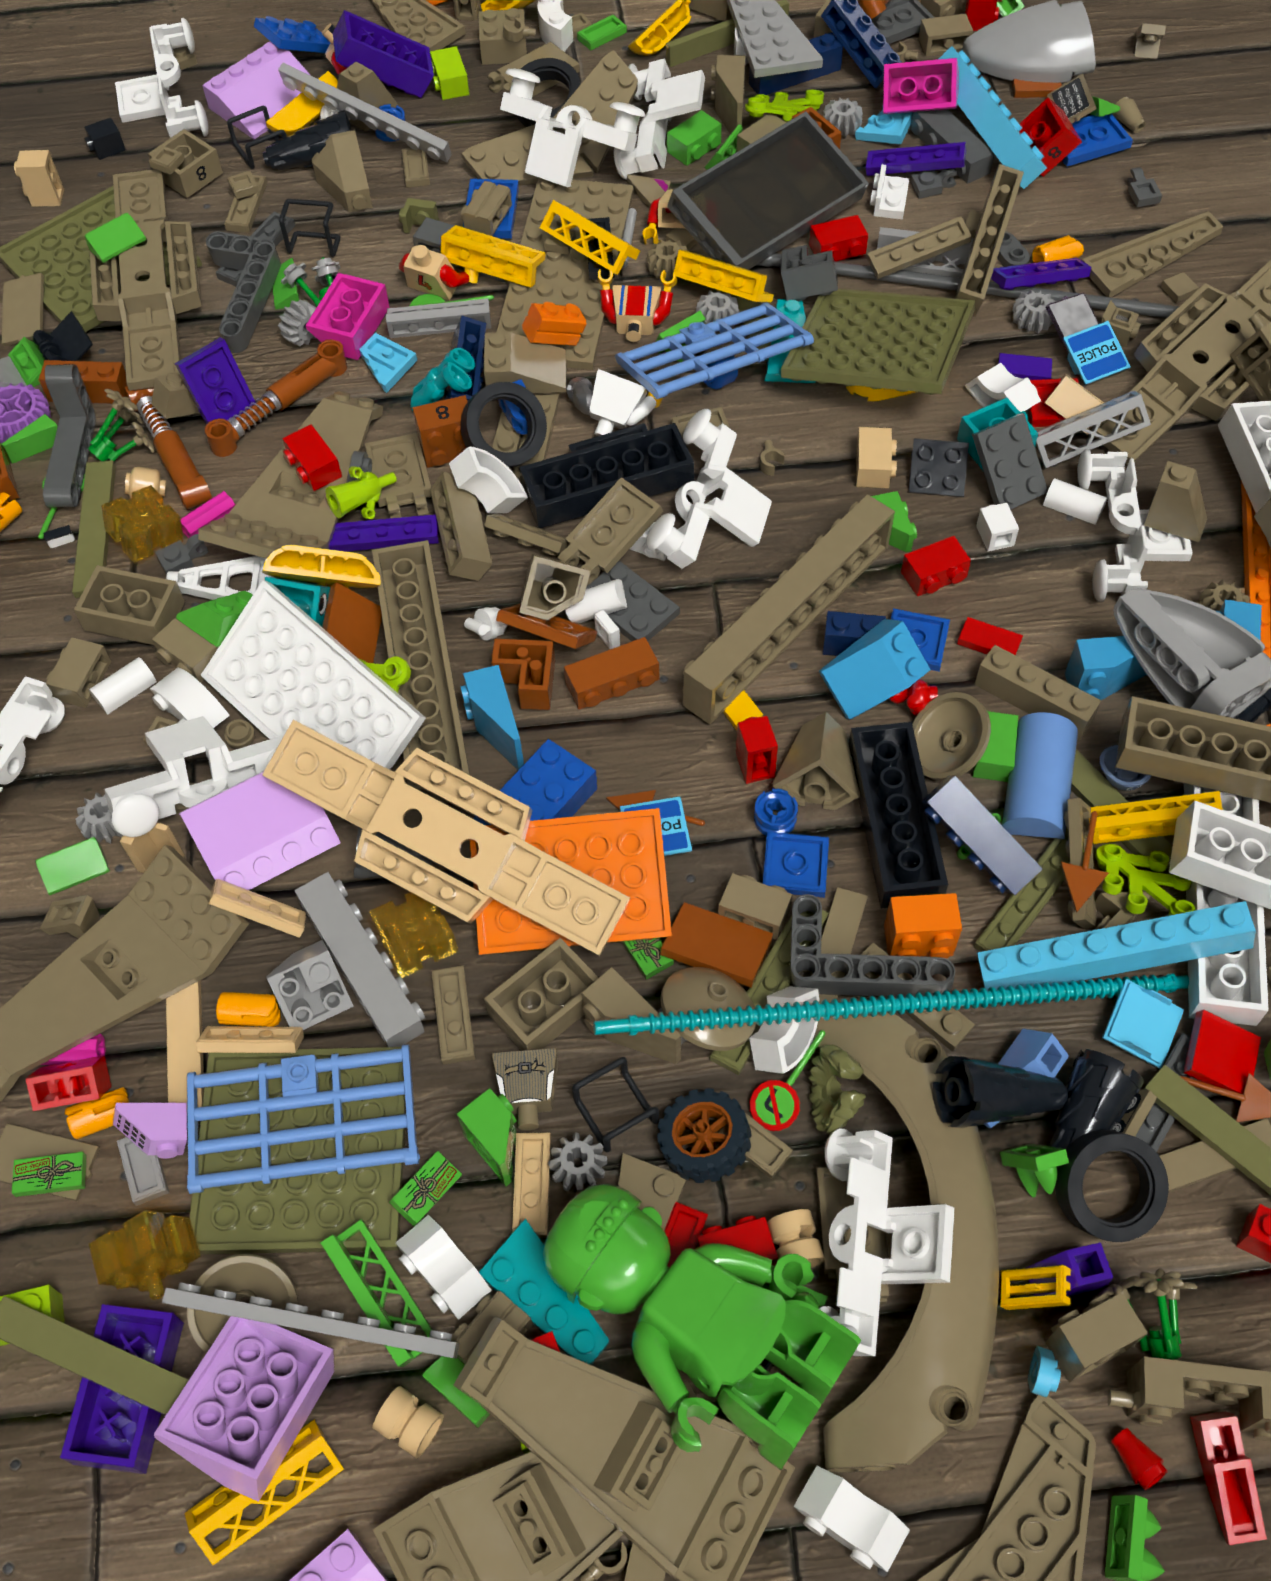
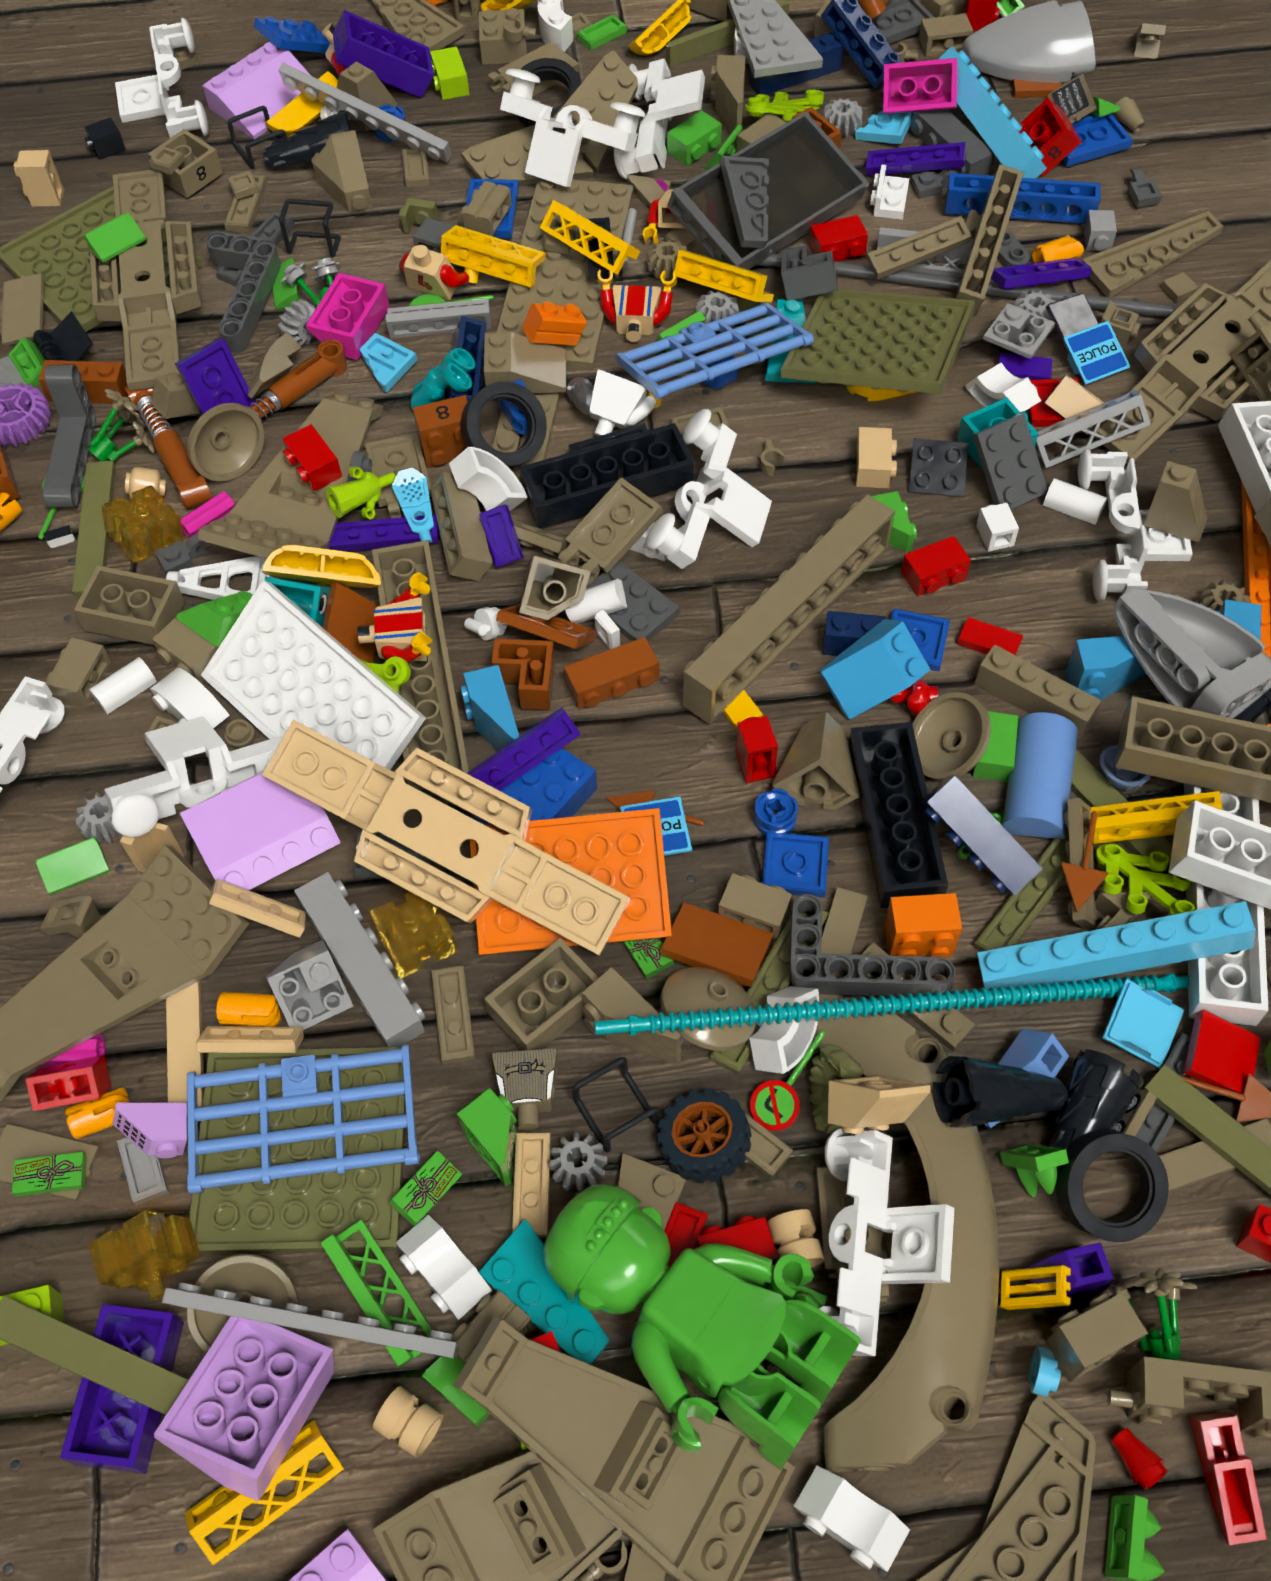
(31, 439): bright green slope -> none
(233, 449): none -> dark tan dish
(274, 364): none -> dark tan slope
(401, 625): none -> torso
(405, 490): none -> medium azure piece
(501, 536): none -> dark purple tile
(526, 751): none -> dark purple plate
(747, 192): none -> dark grey wing
(872, 1102): none -> tan slope
(1019, 331): none -> light grey slope
(1034, 201): none -> blue brick
(1100, 230): none -> light grey brick

